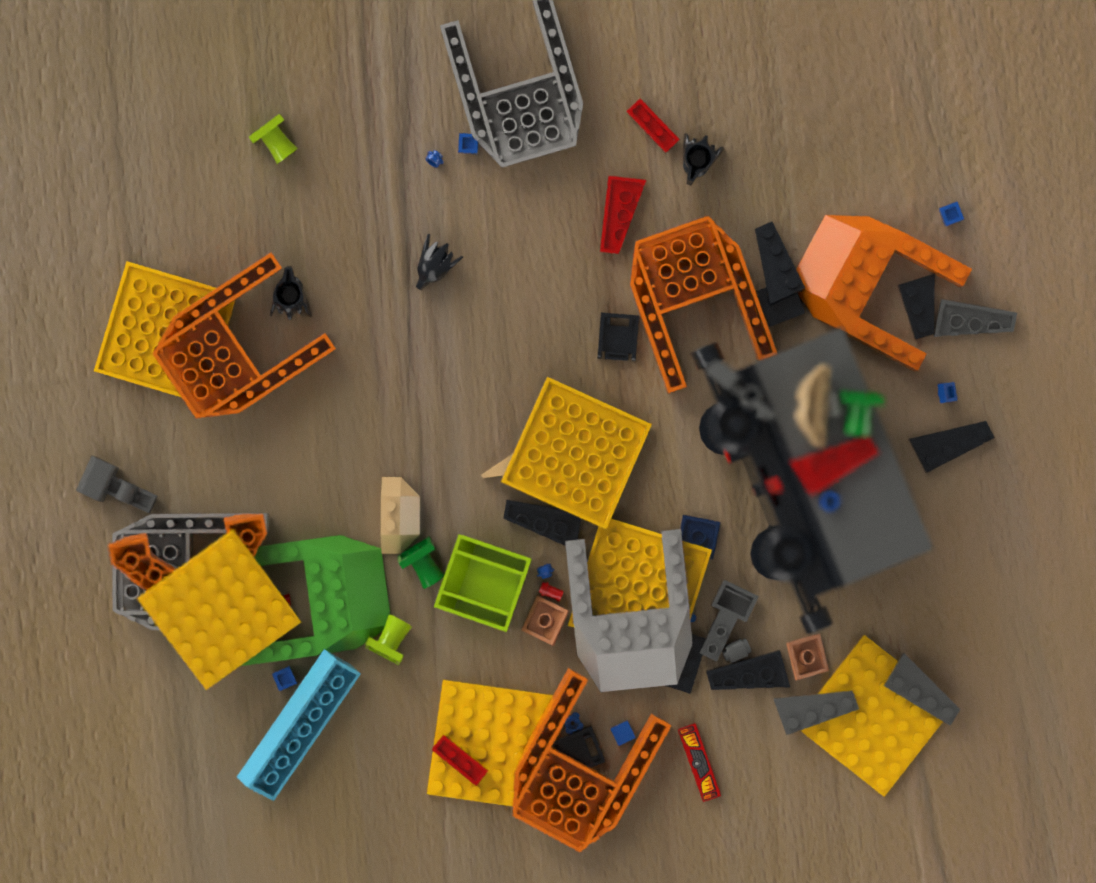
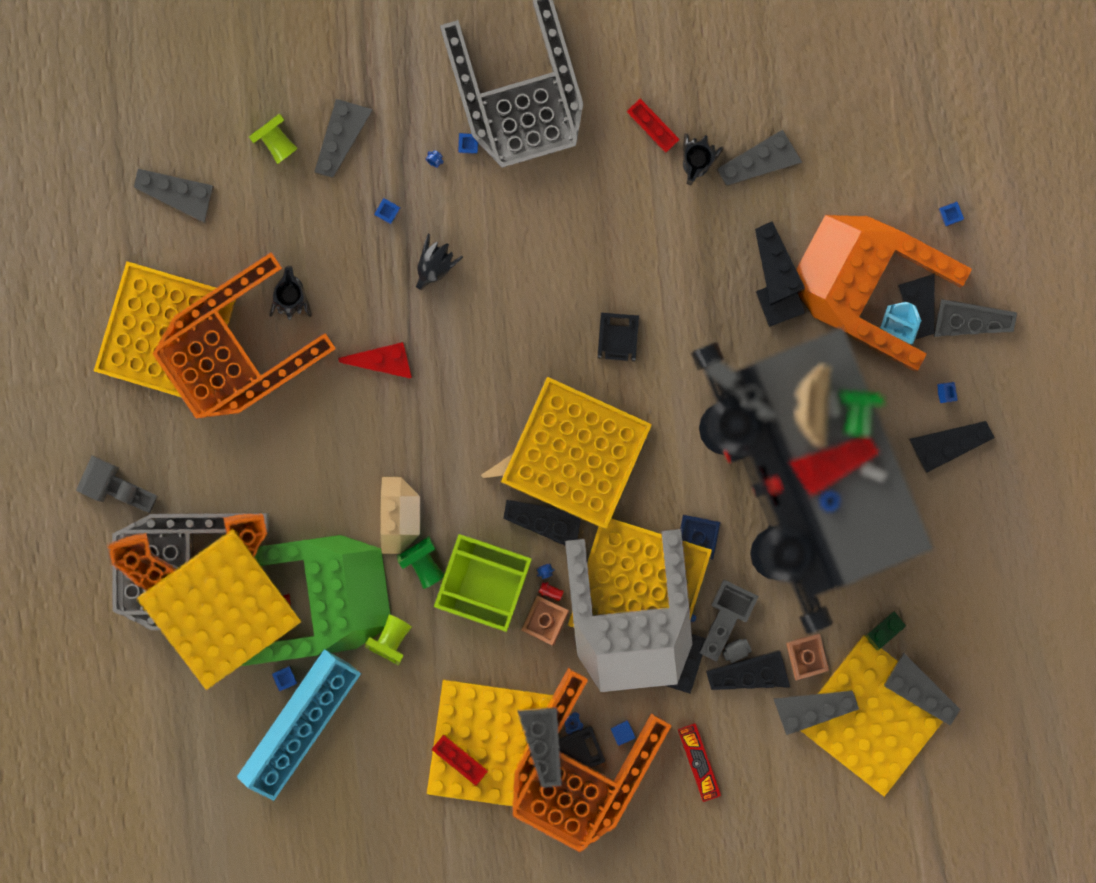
(183, 194): none -> dark grey wing
(341, 133): none -> dark grey wing
(386, 359): none -> red wing
(387, 211): none -> blue plate
(542, 739): none -> dark grey wing
(620, 206): red wing -> none
(686, 268): orange wedge -> none
(762, 159): none -> dark grey wing
(872, 472): none -> light grey pin
(885, 630): none -> dark green plate
(902, 321): none -> medium azure slope

